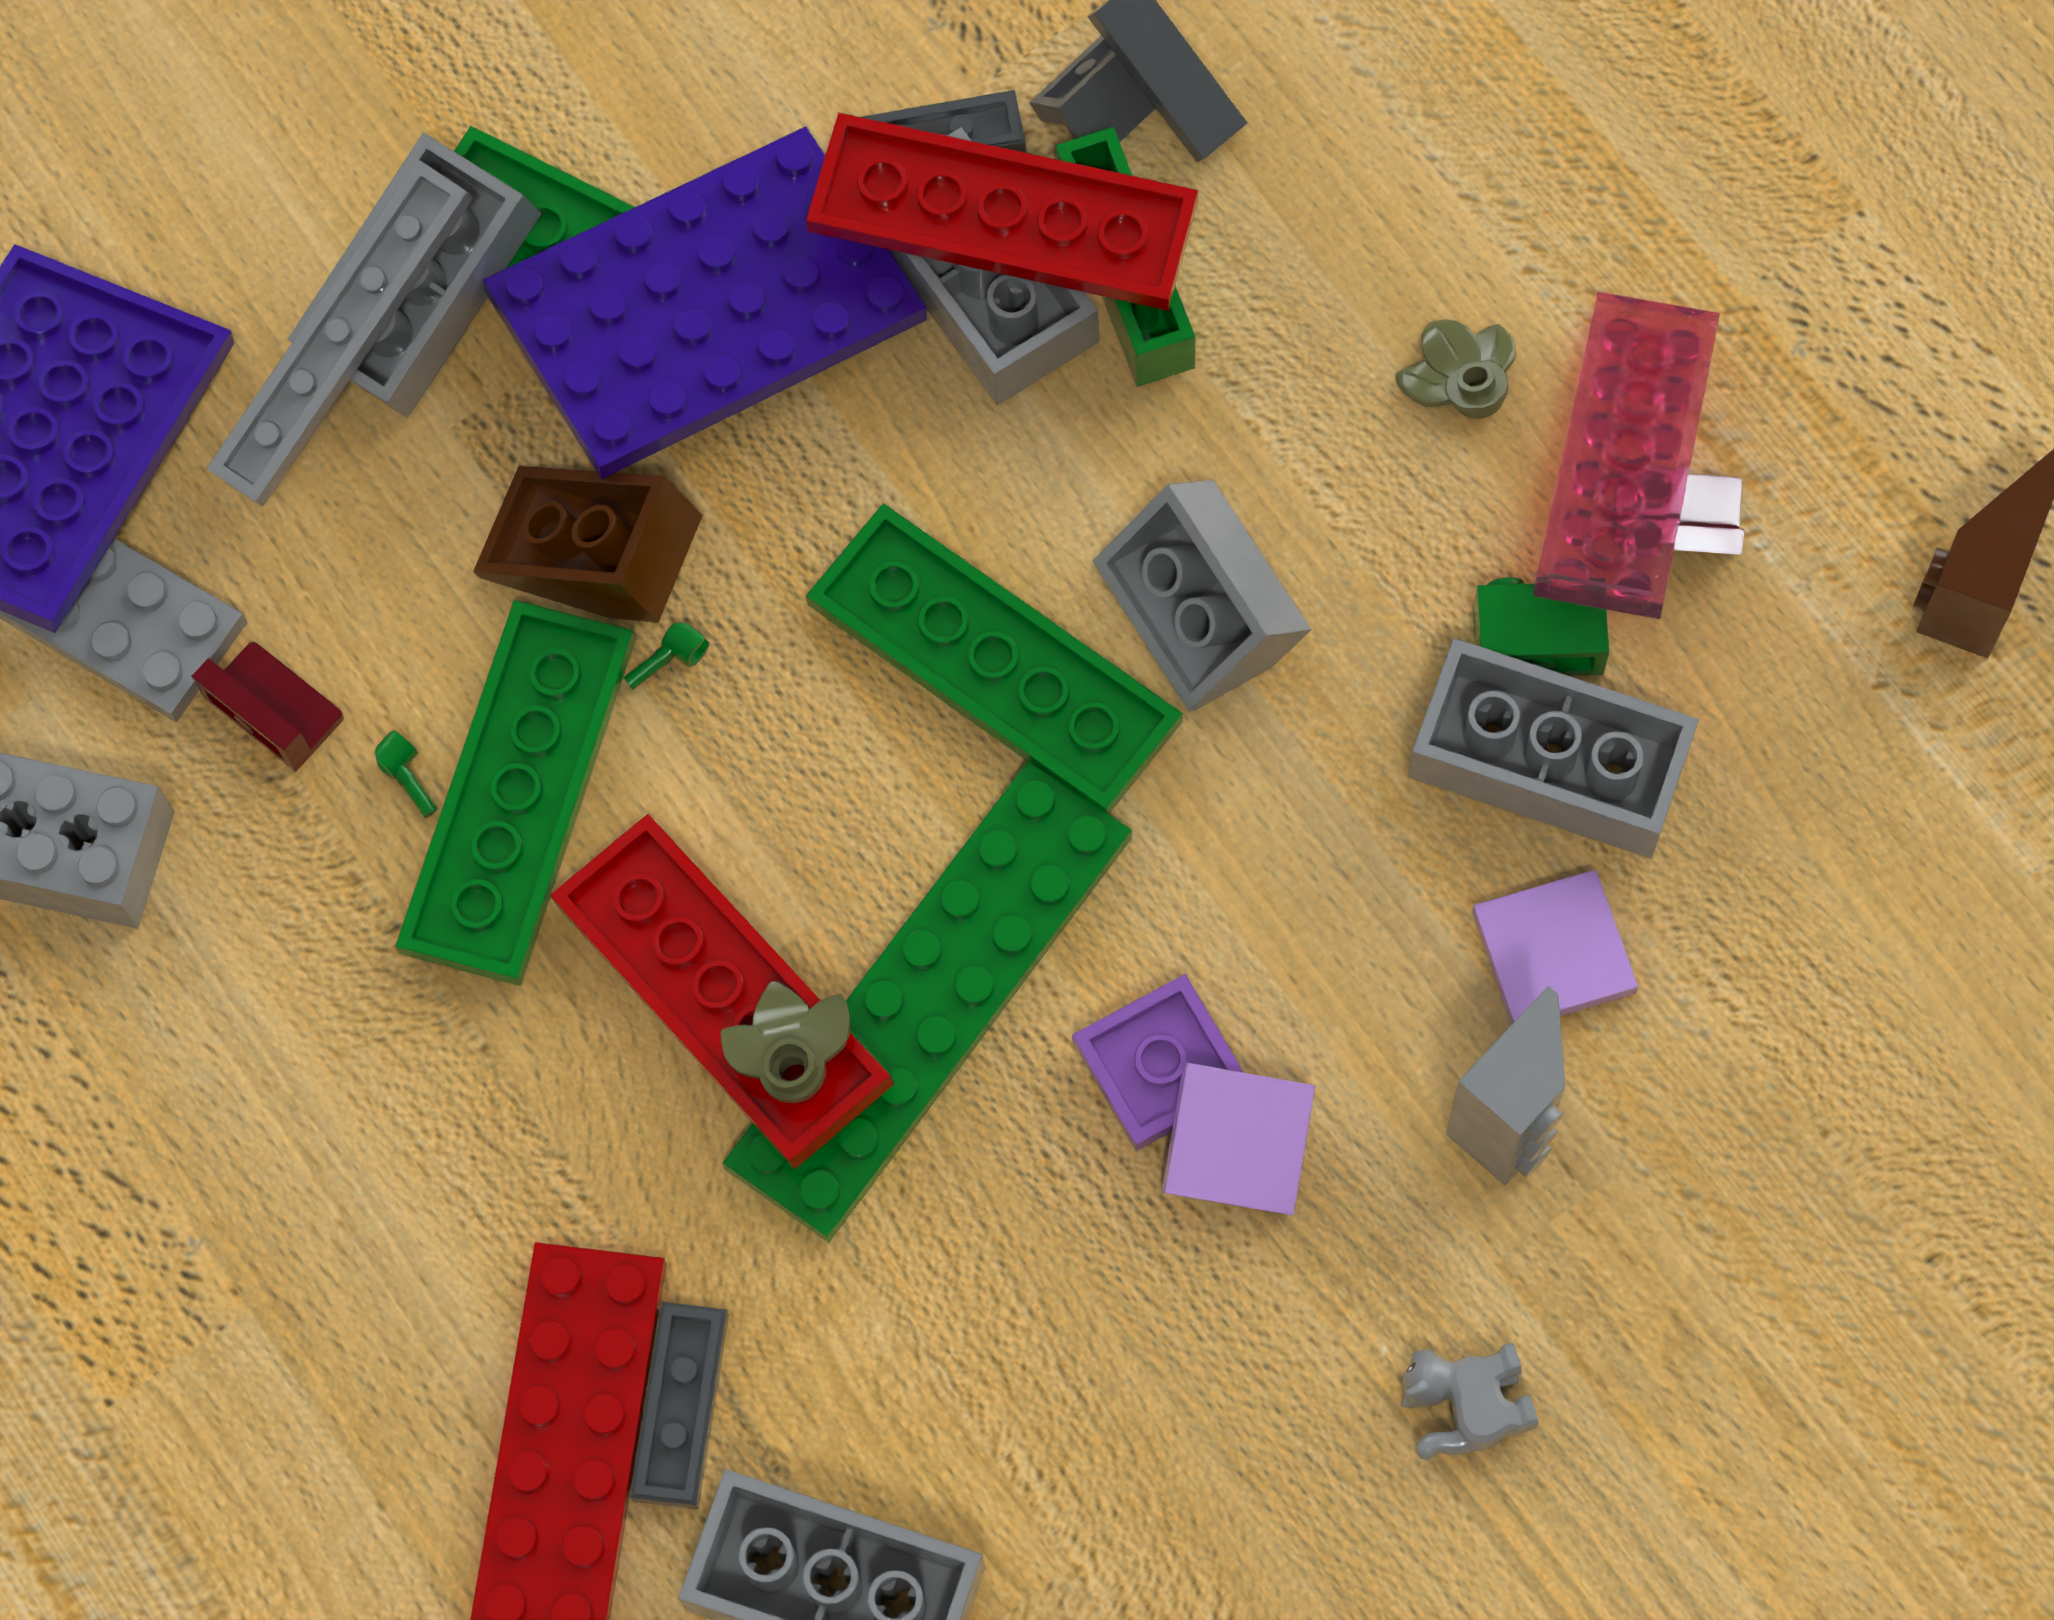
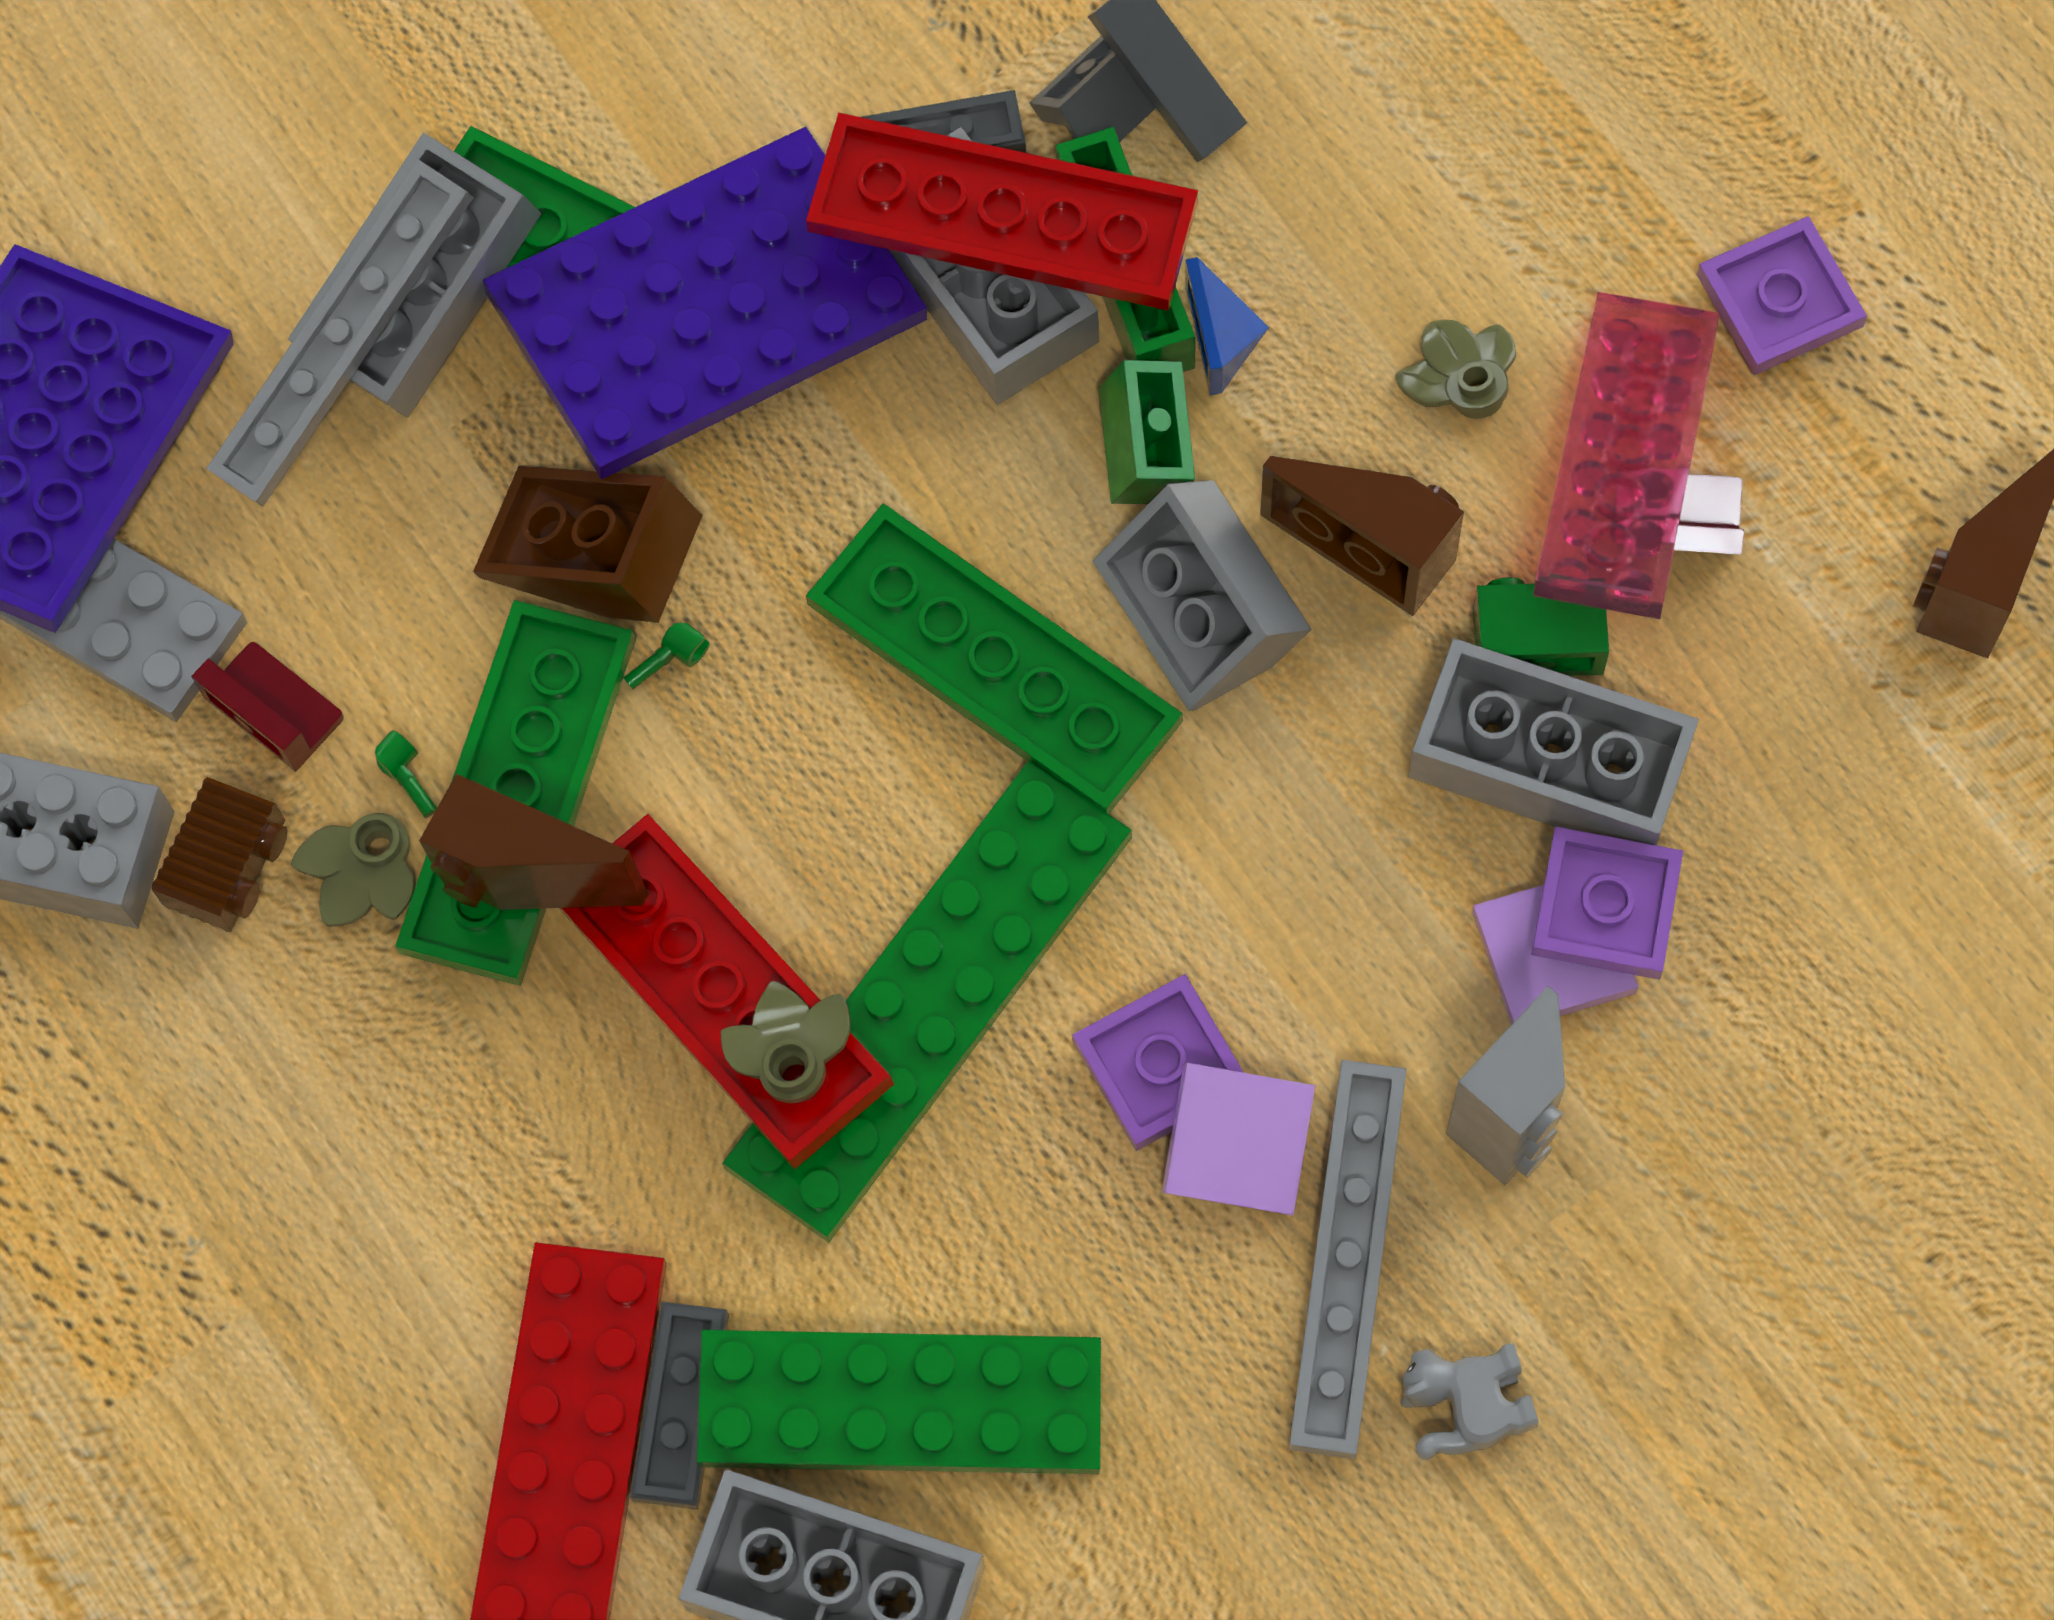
(220, 855): none -> reddish brown brick
(352, 876): none -> olive plate
(521, 857): none -> reddish brown slope
(899, 1402): none -> green plate
(1145, 430): none -> green brick
(1222, 324): none -> blue slope
(1348, 1260): none -> light grey plate
(1367, 523): none -> reddish brown slope
(1607, 903): none -> medium lavender plate
(1781, 295): none -> medium lavender plate

